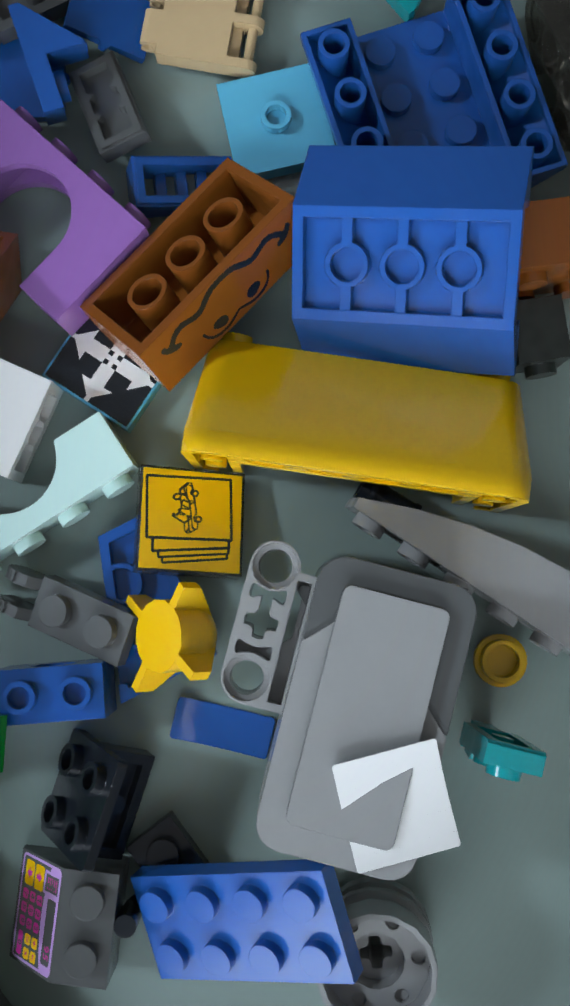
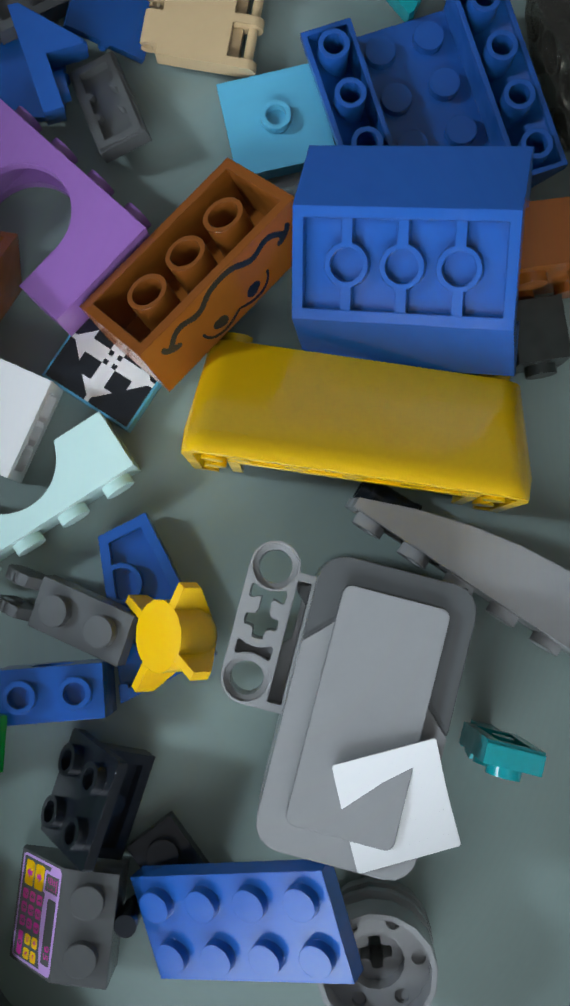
(157, 169): blue slope -> none
(189, 522): yellow tile -> none
(222, 727): blue sticker -> none
(500, 660): yellow plate -> none

